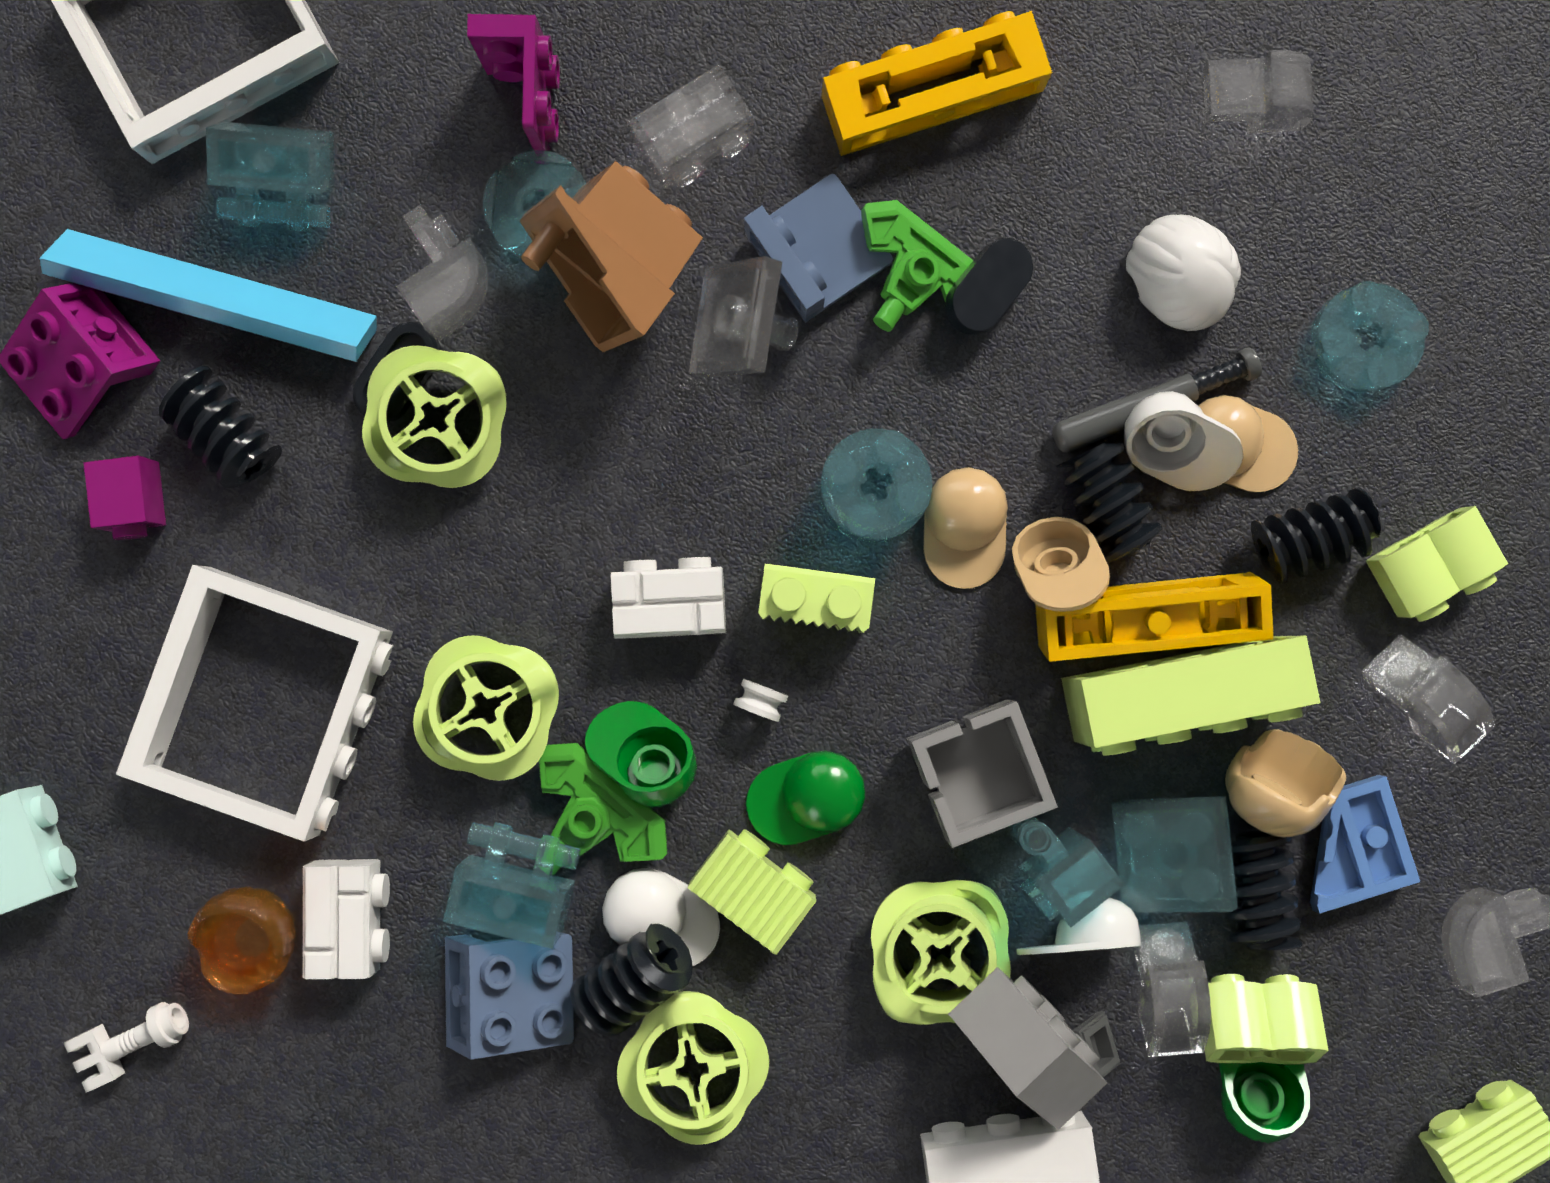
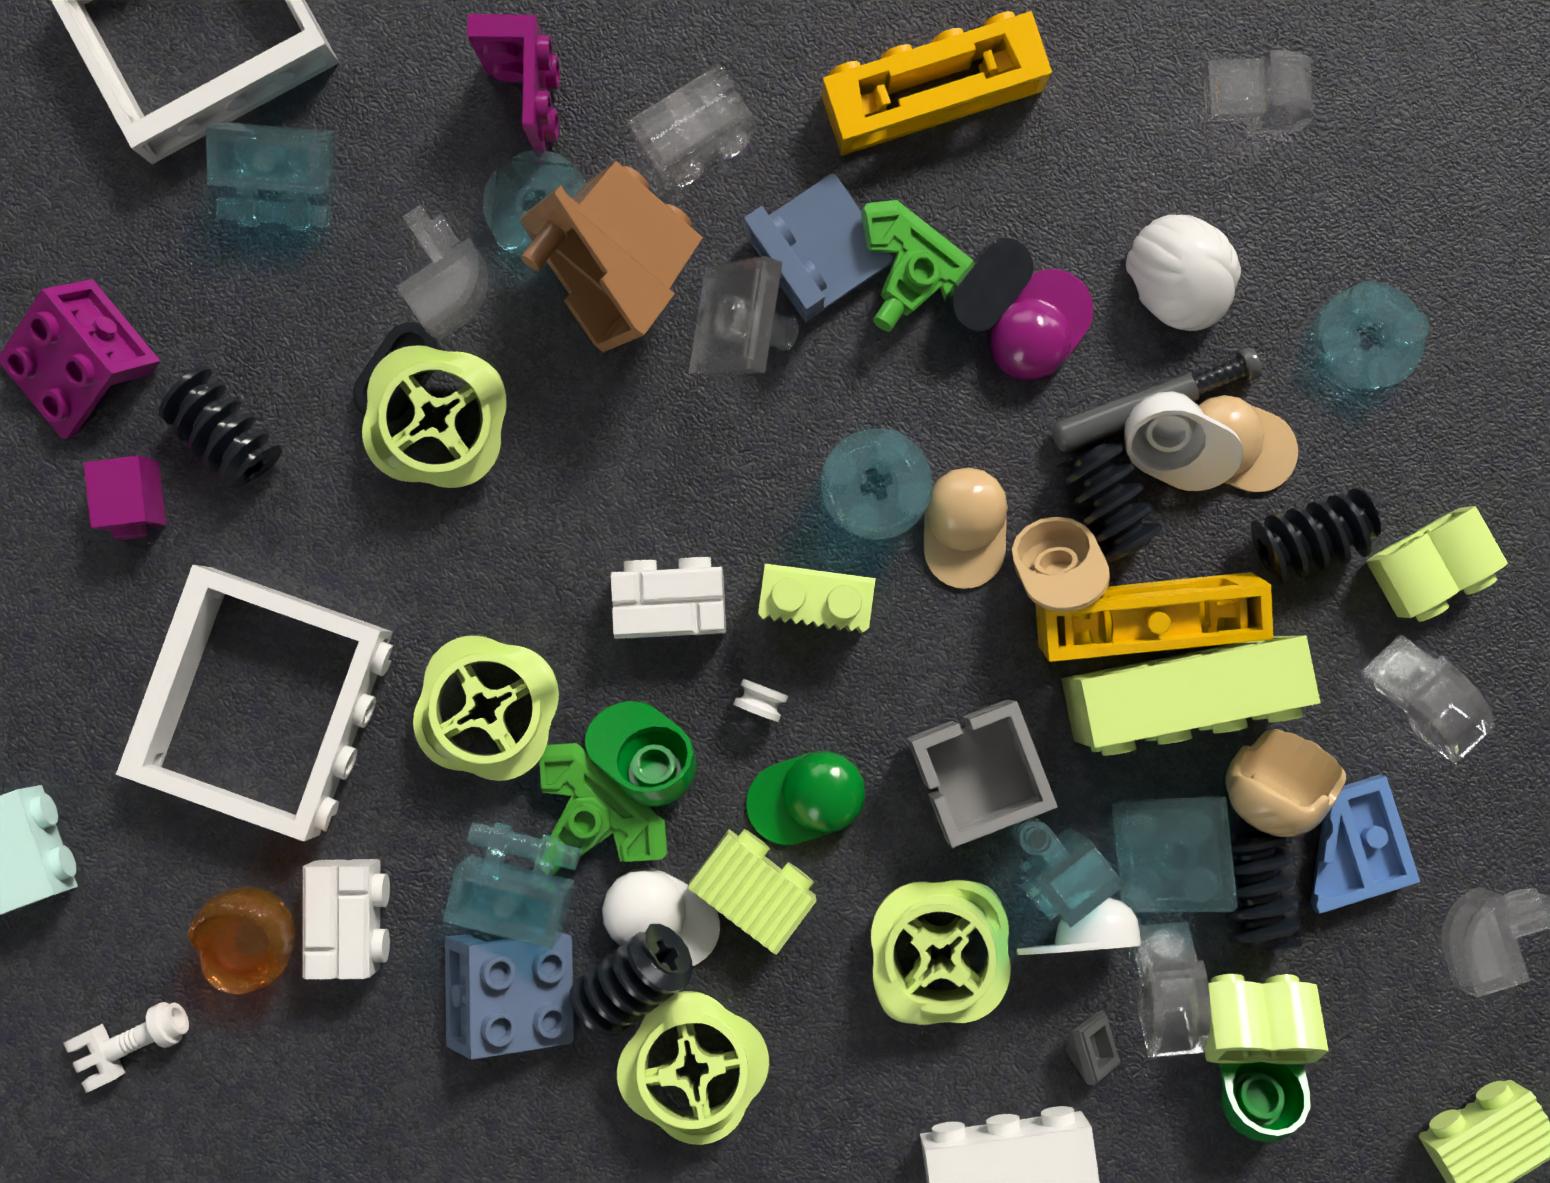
(209, 294): medium azure tile -> none
(1030, 1046): light grey piece -> none
(1042, 325): none -> magenta cap

